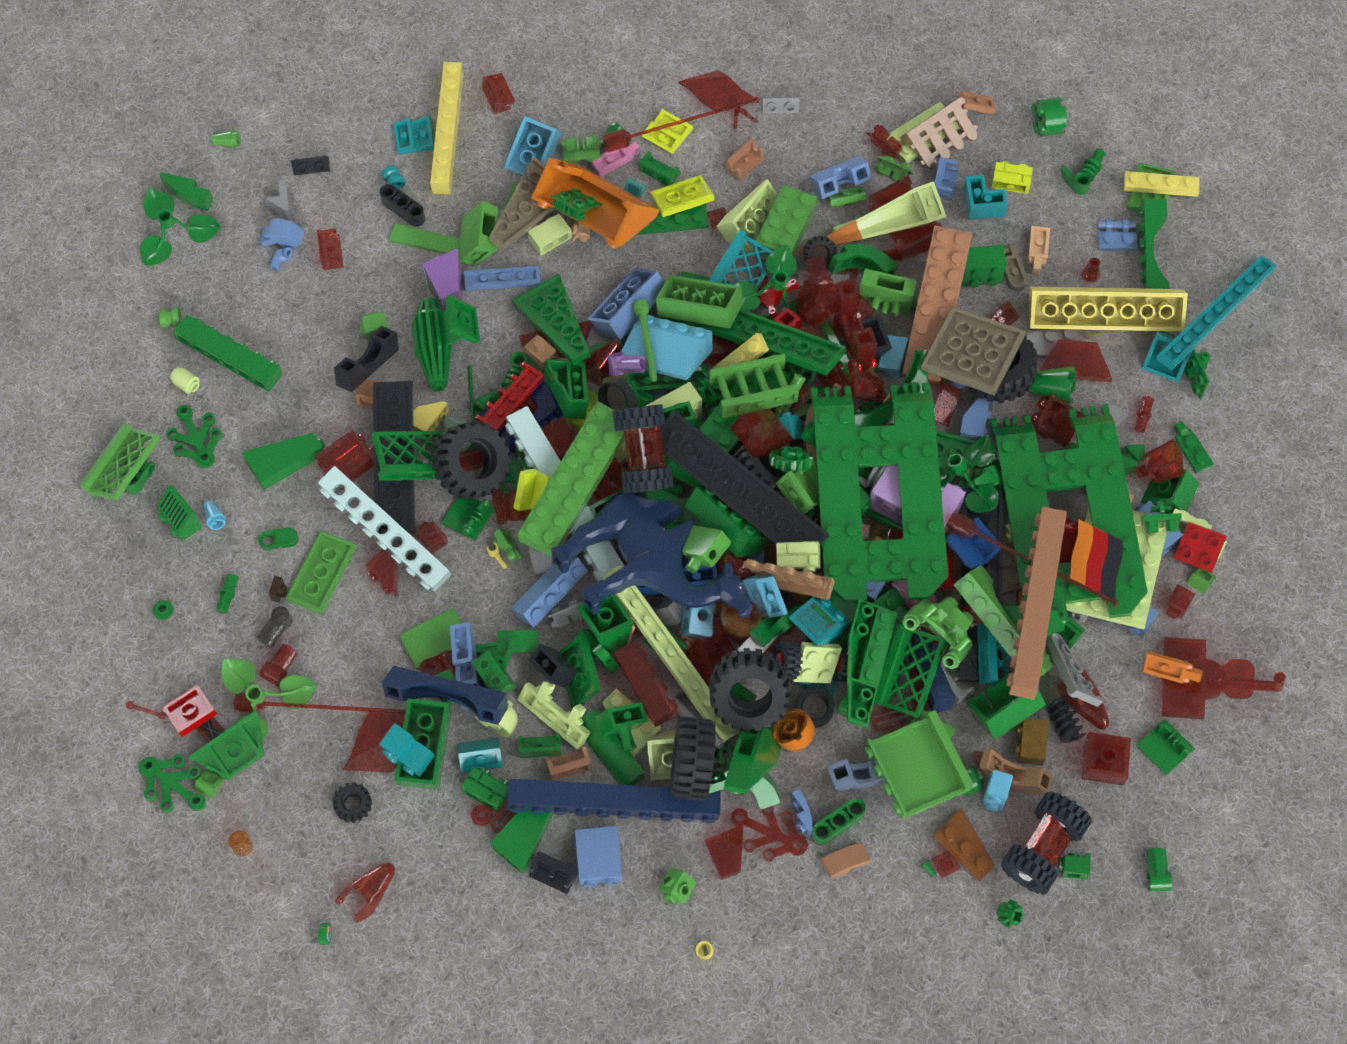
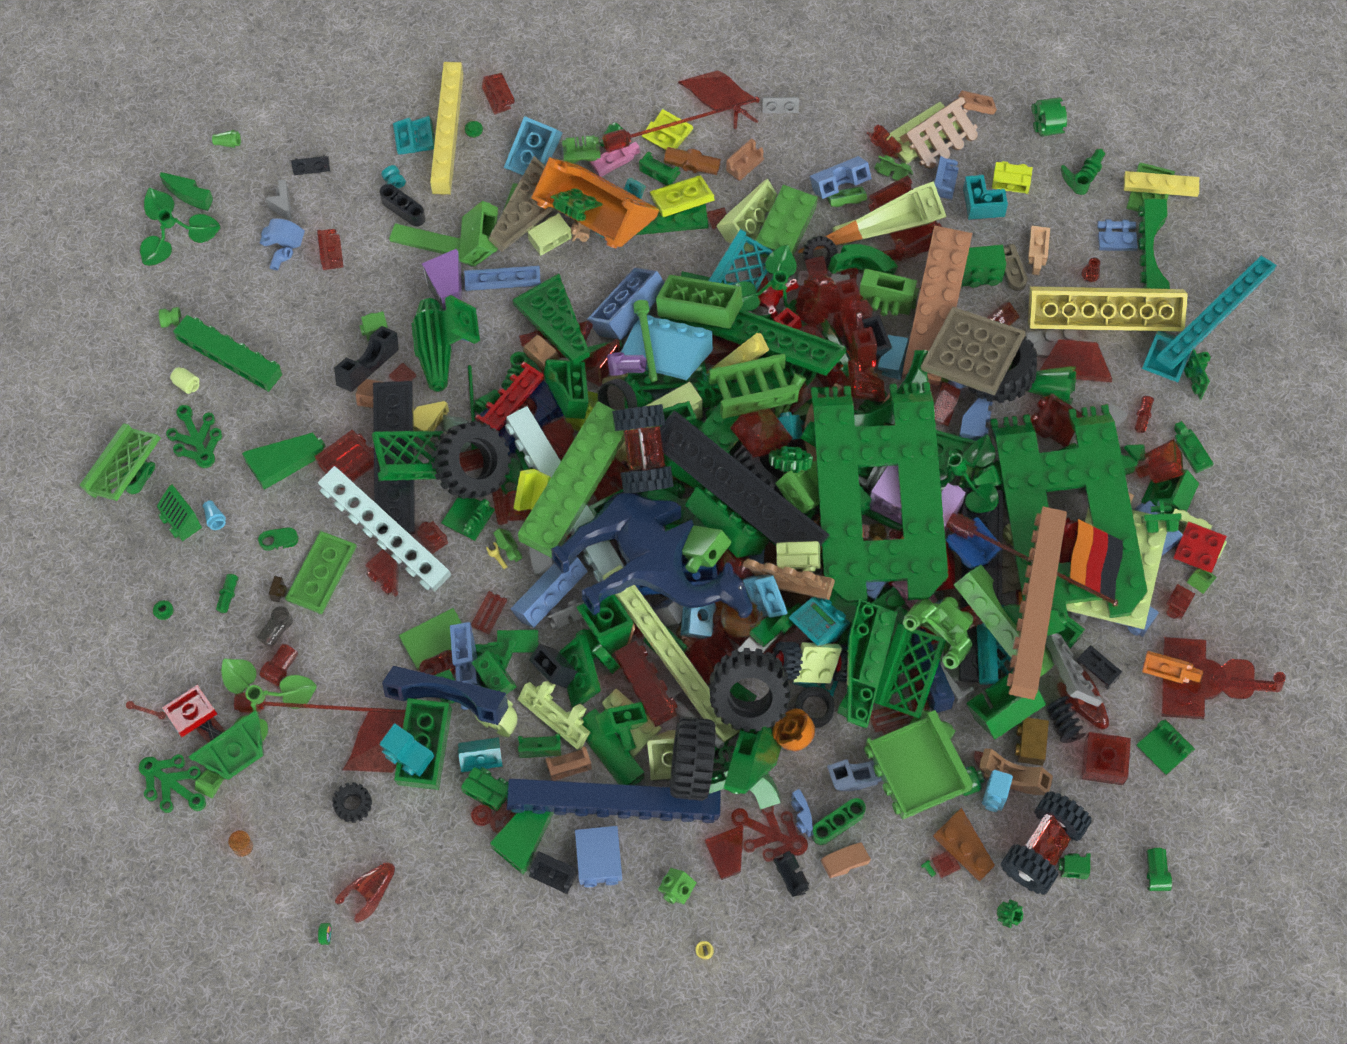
(402, 373): none -> clear red tile
(473, 129): none -> green plate
(496, 598): none -> clear red tile
(692, 160): none -> dark orange piece
(795, 882): none -> black hinge
(1099, 666): none -> black hinge

